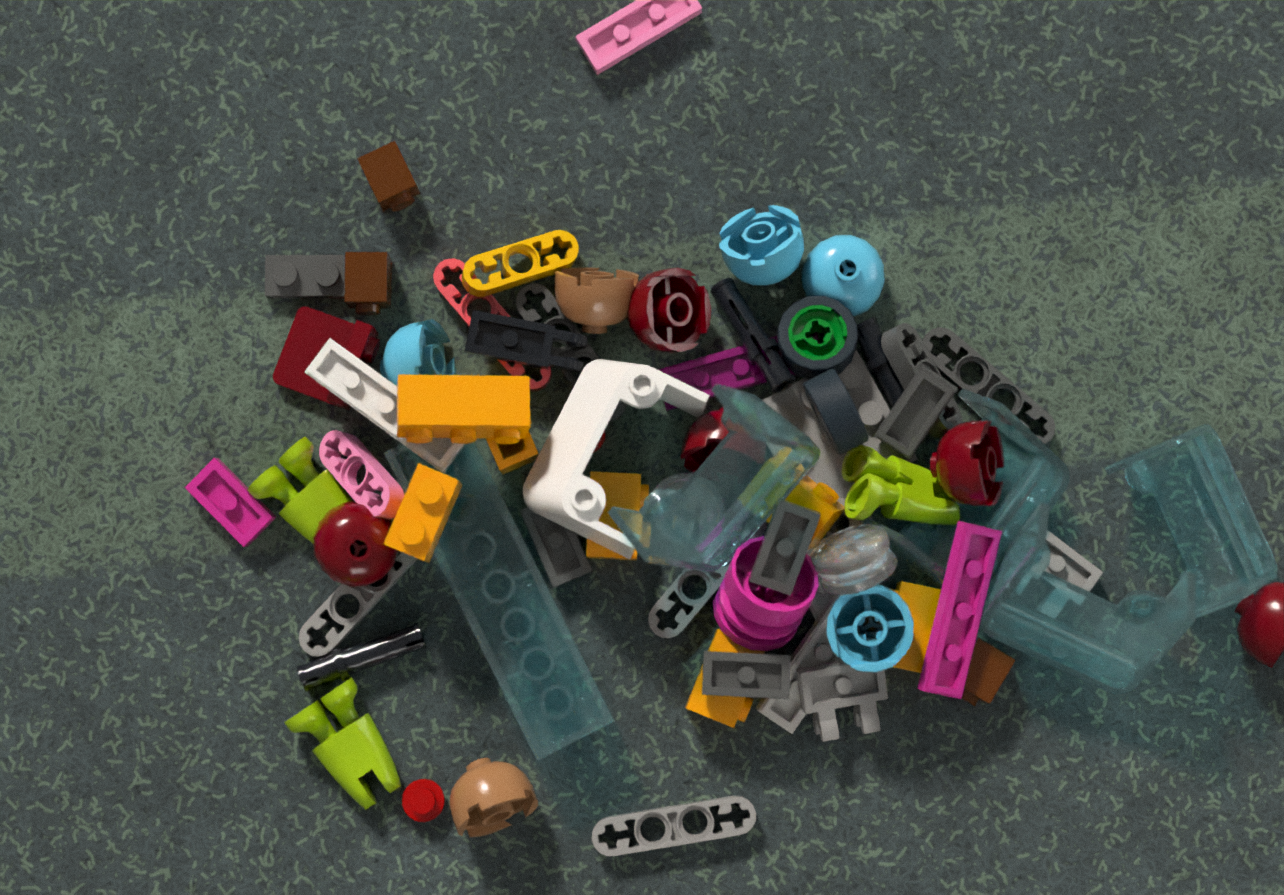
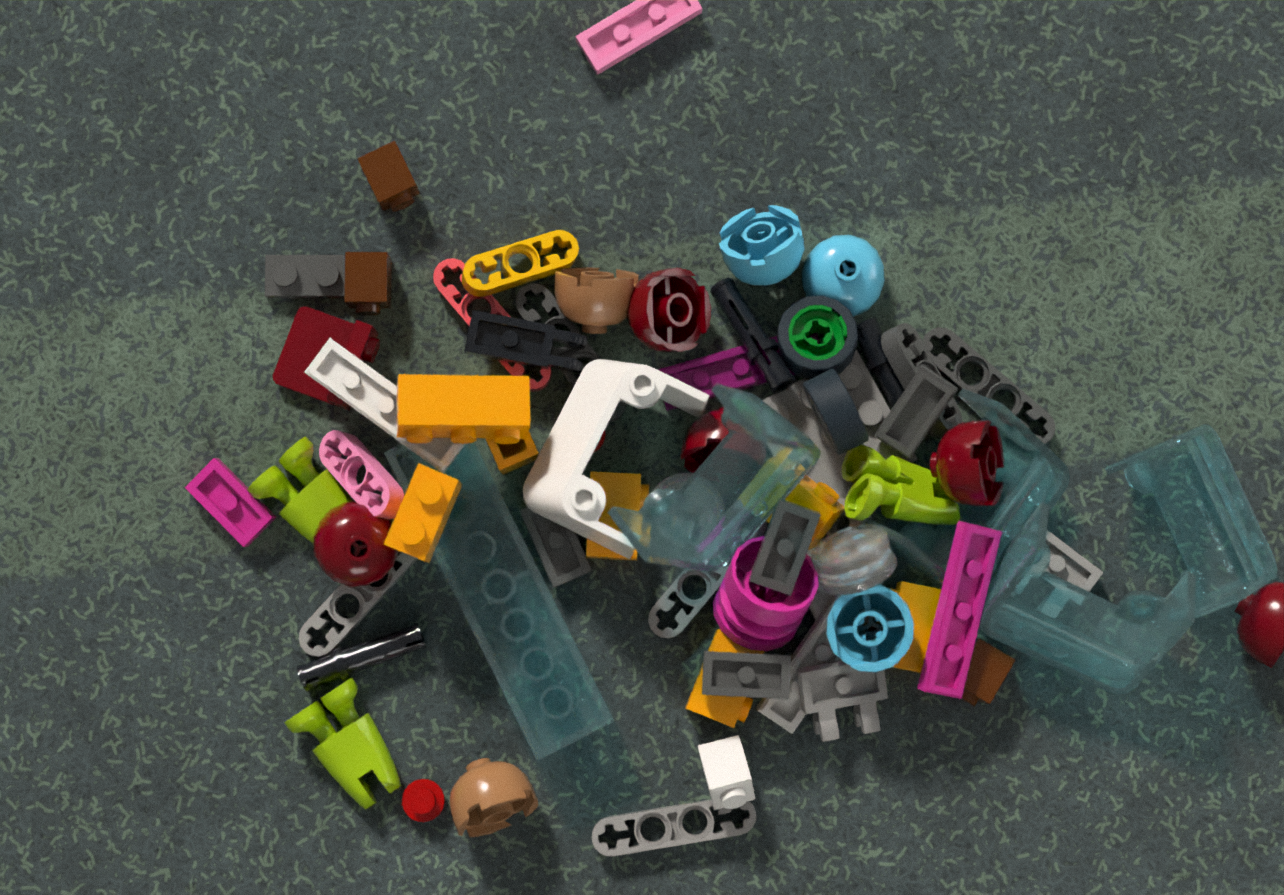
(416, 351): medium azure cylinder -> none
(726, 773): none -> white brick

